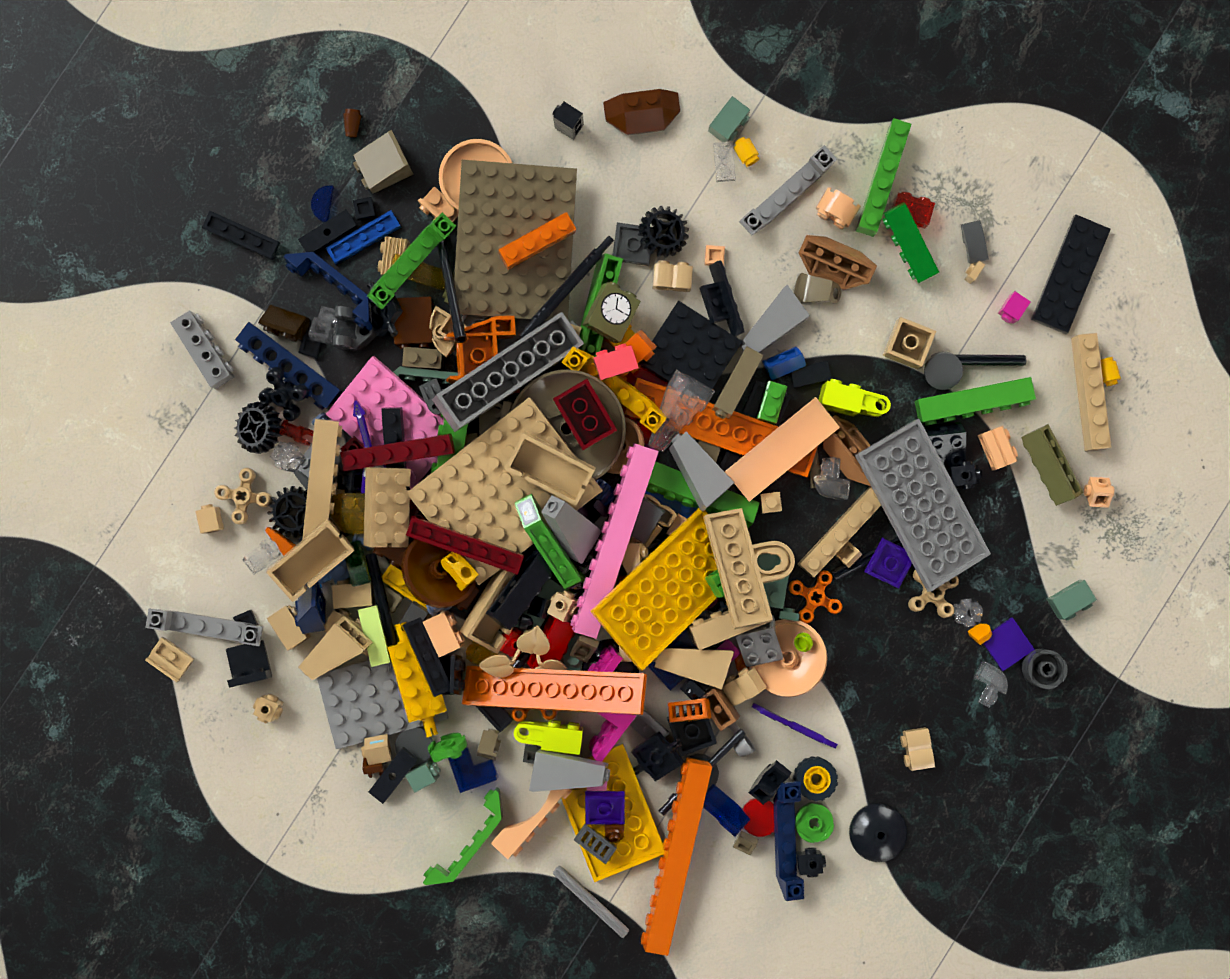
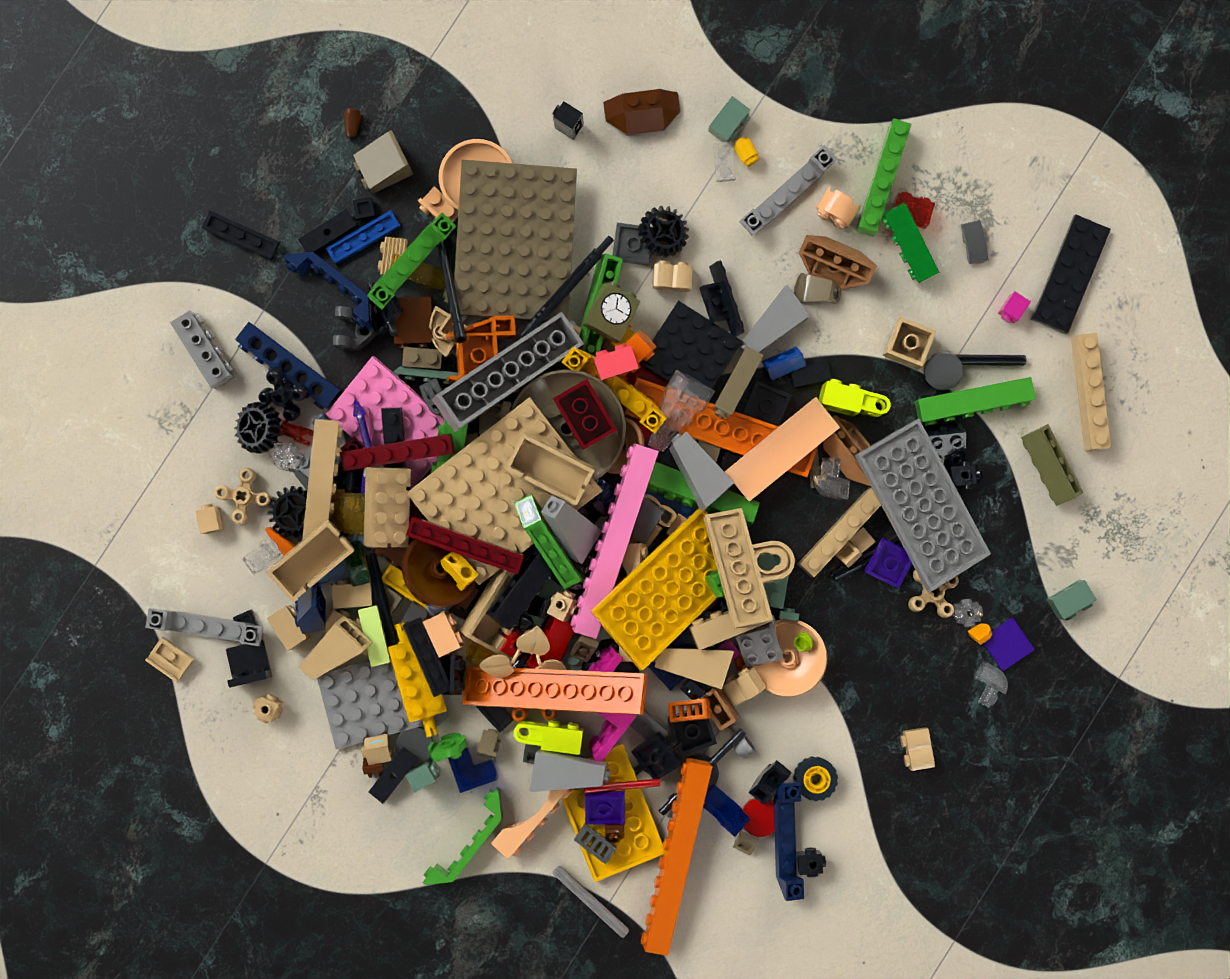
(287, 323): dark brown slope -> none
(310, 347): black tile -> none
(321, 202): clear blue tile -> none
(324, 326): clear brick -> none
(537, 240): orange brick -> none
(624, 785): none -> red bar
(714, 254): light nougat tile -> none
(770, 502): tan brick -> none
(771, 402): bright green brick -> none
(795, 726): dark purple piece -> none
(819, 589): orange gear -> none
(825, 821): bright green plate -> none
(862, 540): none -> tan tile
(866, 826): black dish -> none
(973, 271): tan plate -> none
(998, 448): light nougat brick -> none
(1045, 679): dark grey brick -> none
(1099, 492): light nougat brick -> none
(1110, 371): yellow brick -> none

